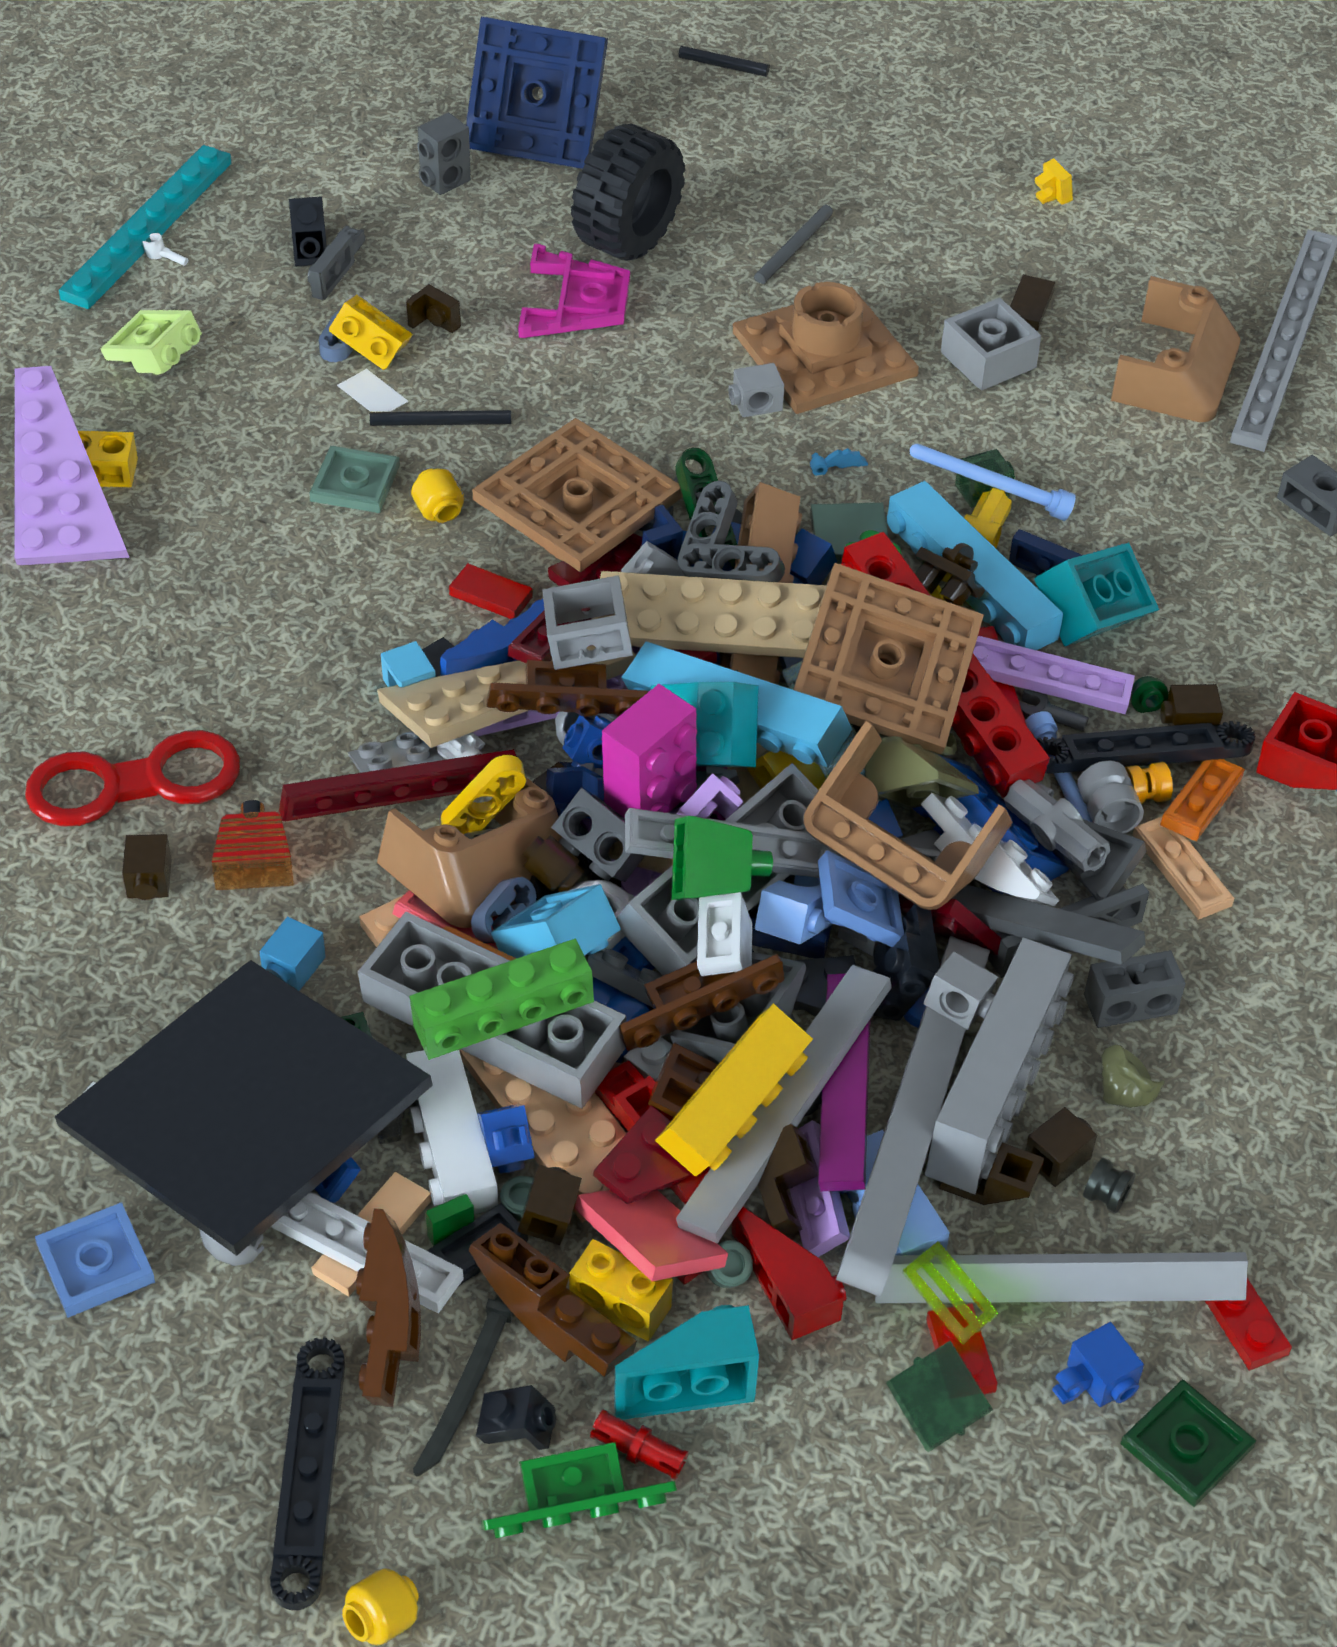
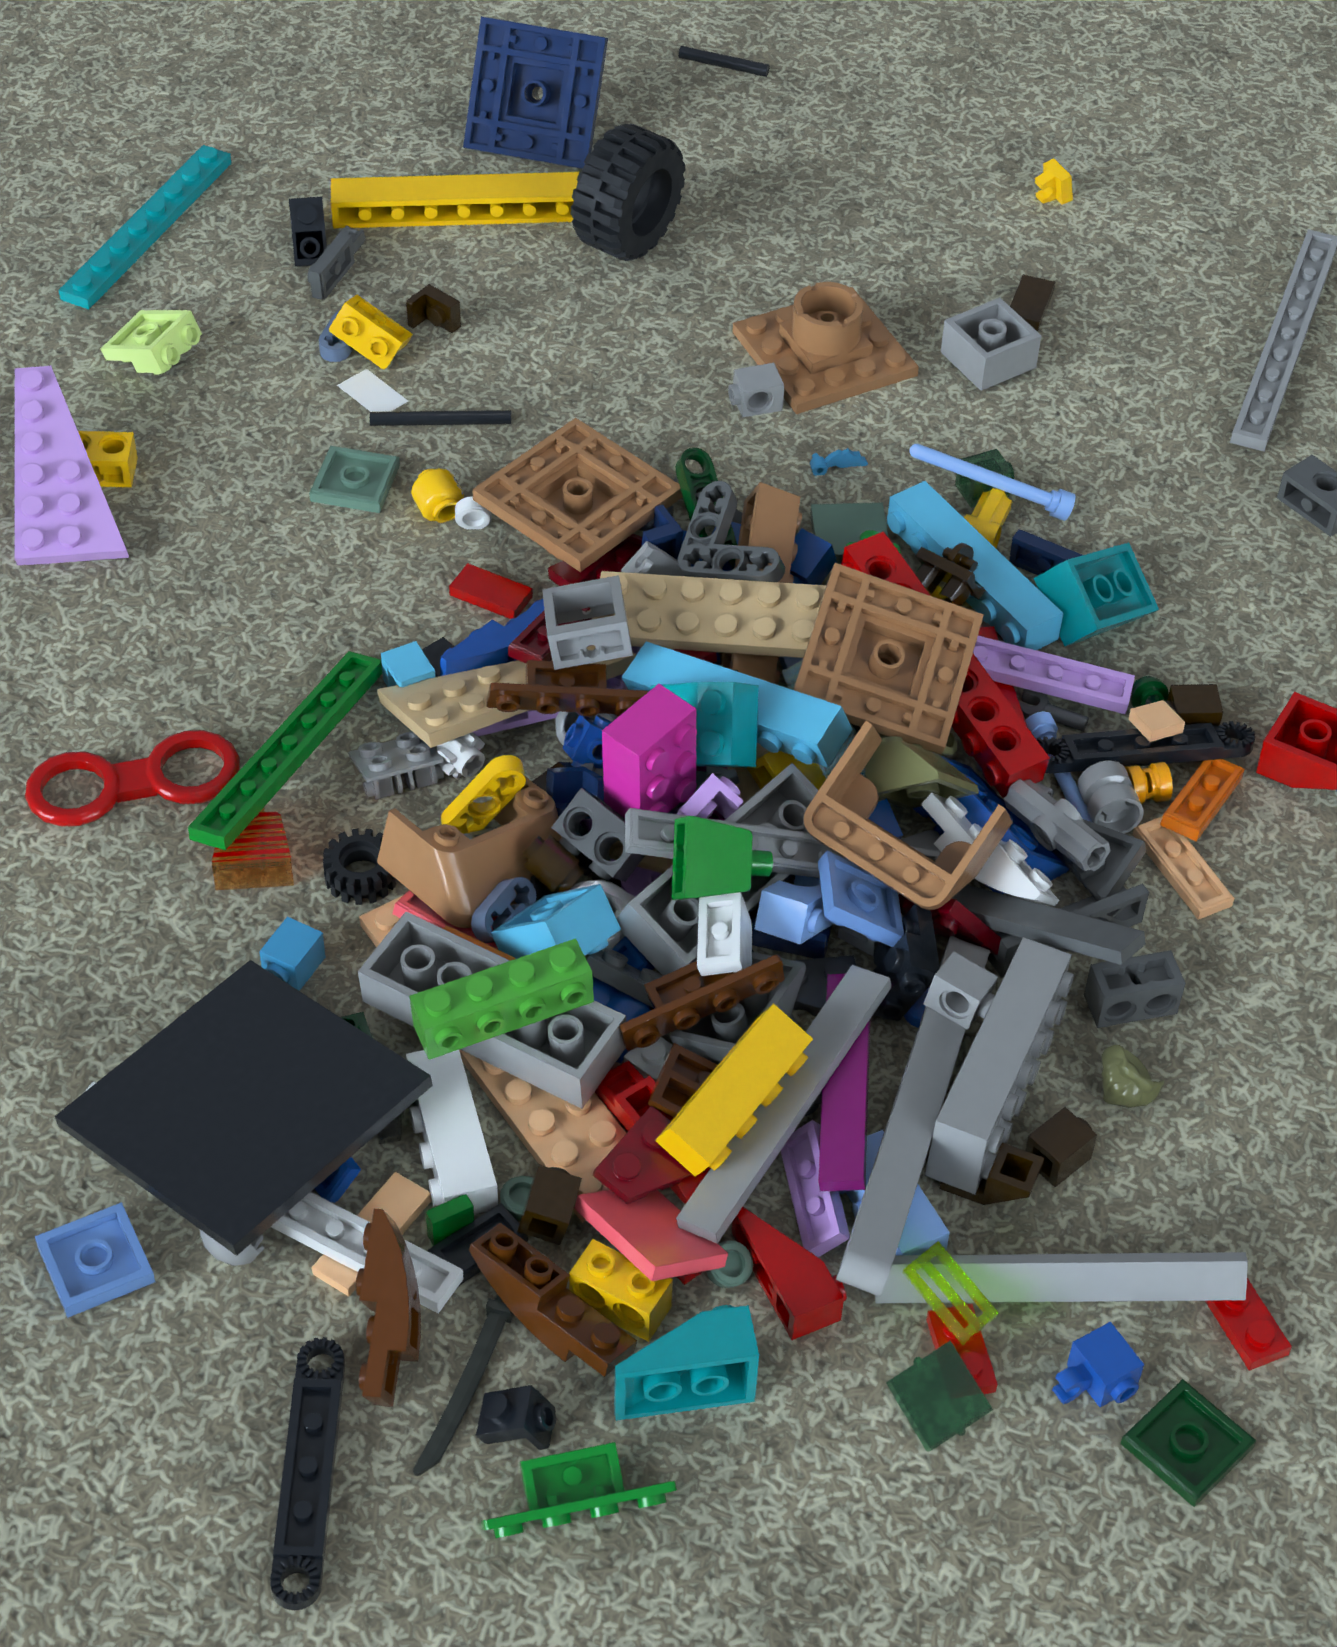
(147, 866): dark brown brick -> none
(157, 250): white hand -> none
(285, 751): none -> green plate
(356, 884): none -> black tyre
(380, 1607): yellow head -> none
(381, 787): dark red tile -> none
(444, 153): dark grey brick -> none
(452, 199): none -> yellow brick
(471, 514): none -> white tile
(507, 1137): blue brick -> none
(589, 296): dark pink wing -> none
(639, 1444): red pin -> none
(787, 1167): dark brown slope -> none
(793, 244): dark grey bar -> none
(1109, 1185): pearl dark grey wheel -> none
(1156, 720): none -> light nougat tile
(1181, 381): medium nougat windscreen -> none

